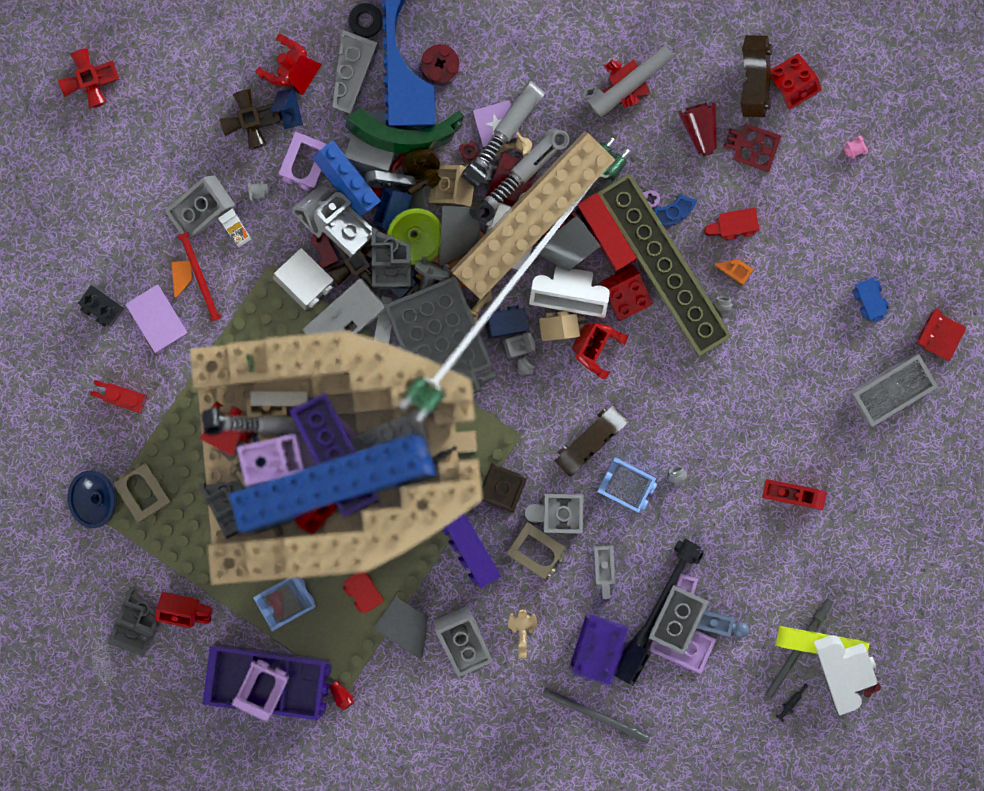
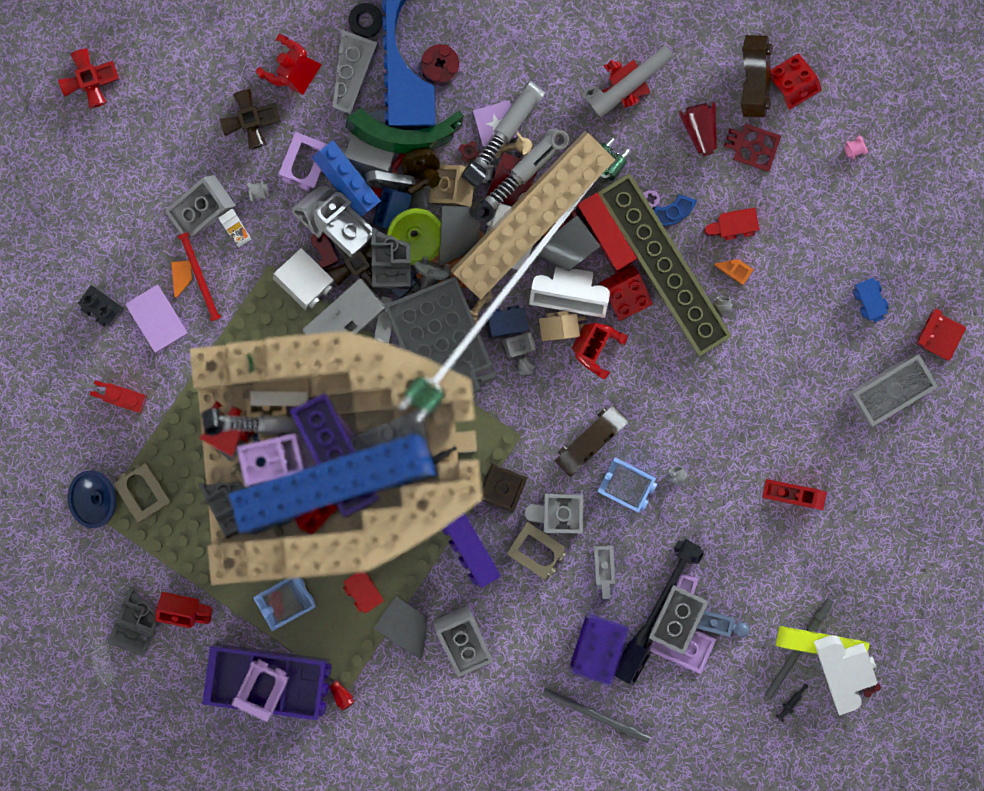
(288, 106): dark blue slope -> none
(522, 623): tan piece -> none

